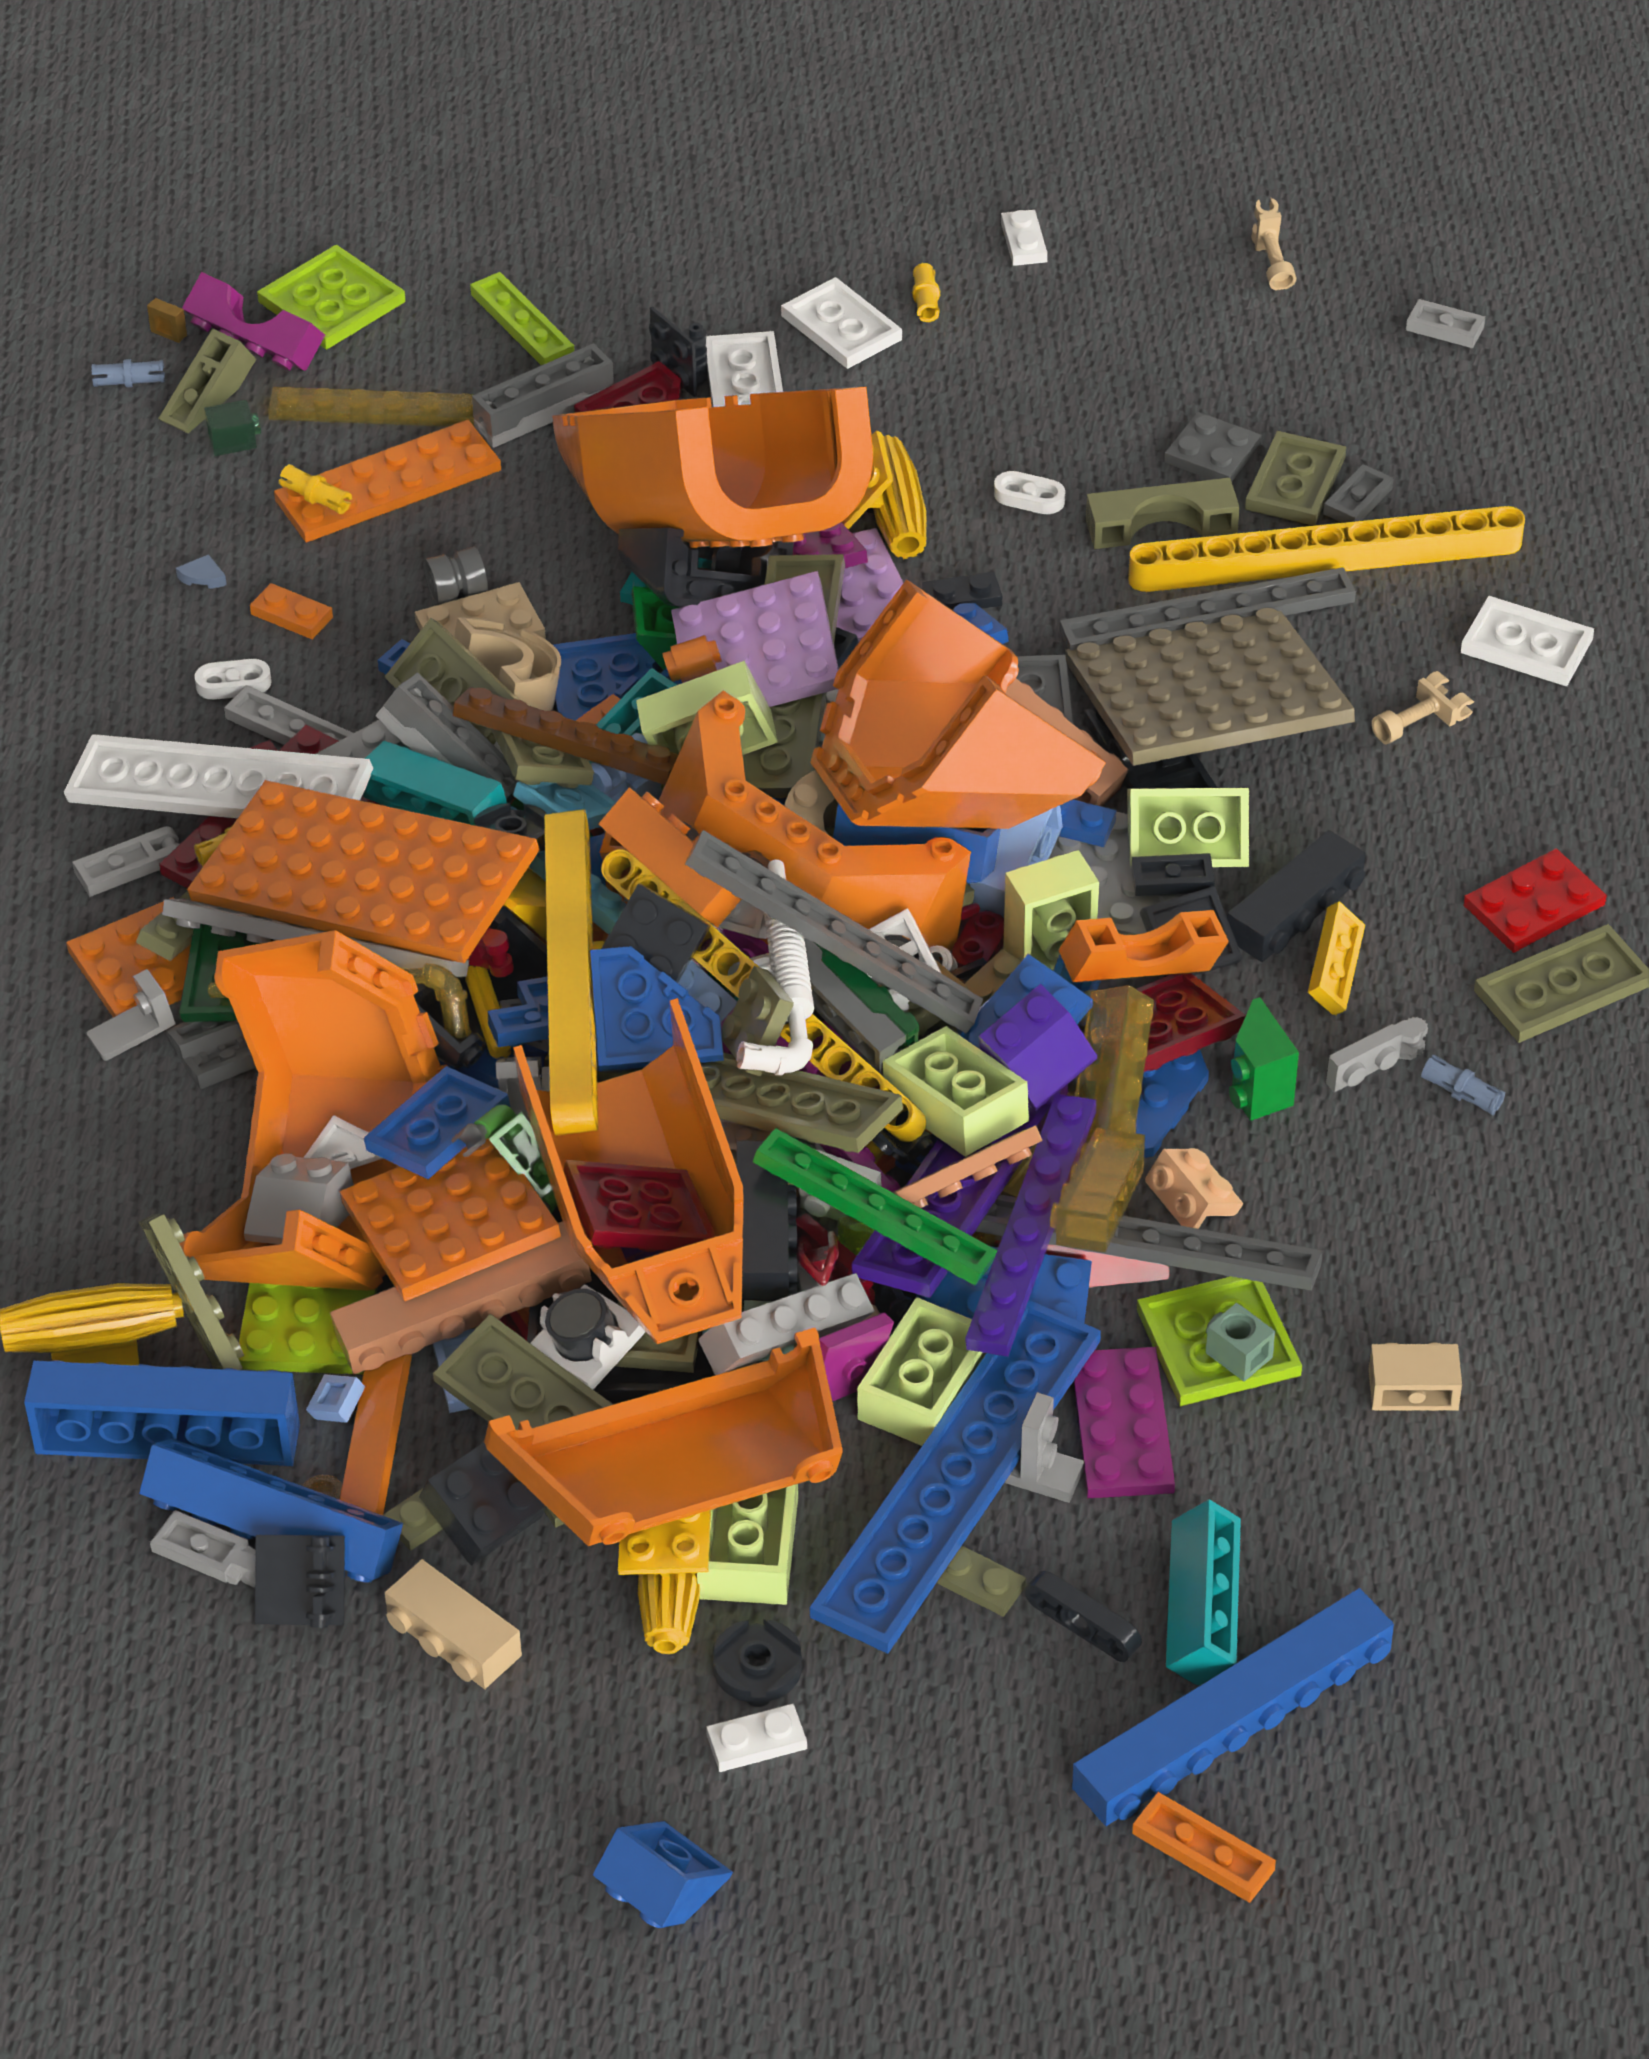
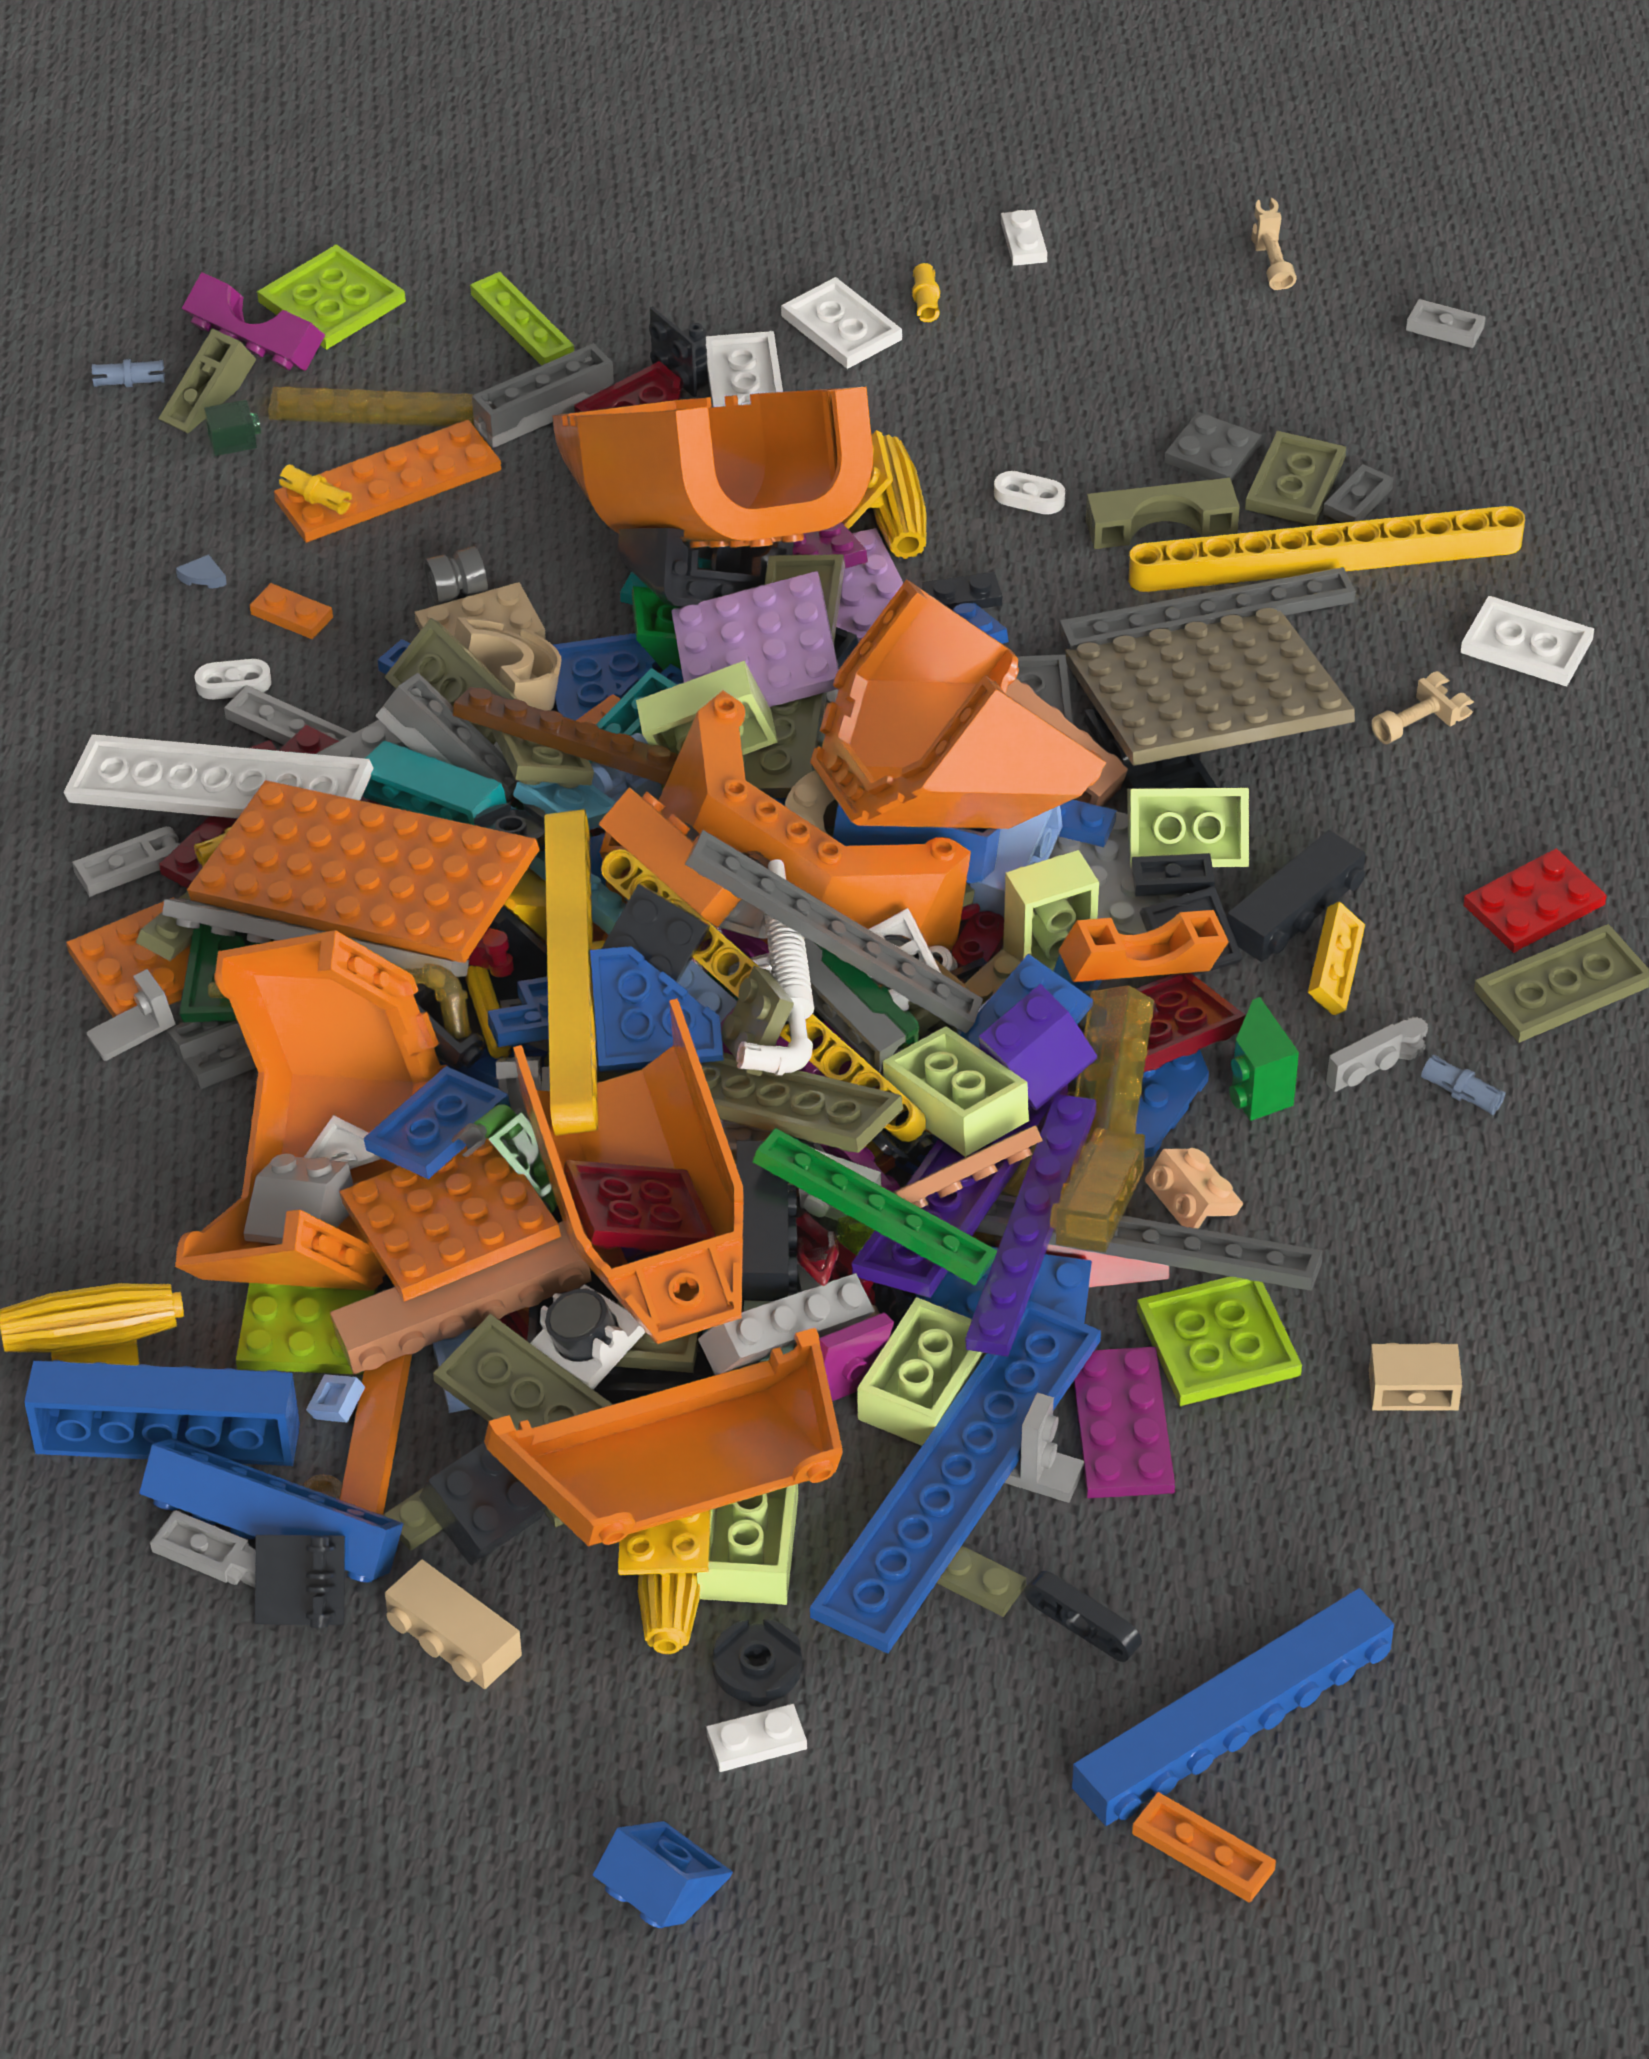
(167, 320): pearl gold plate -> none
(184, 1276): olive plate -> none
(692, 659): orange brick -> none
(1203, 1592): teal brick -> none
(1239, 1341): sand green brick -> none

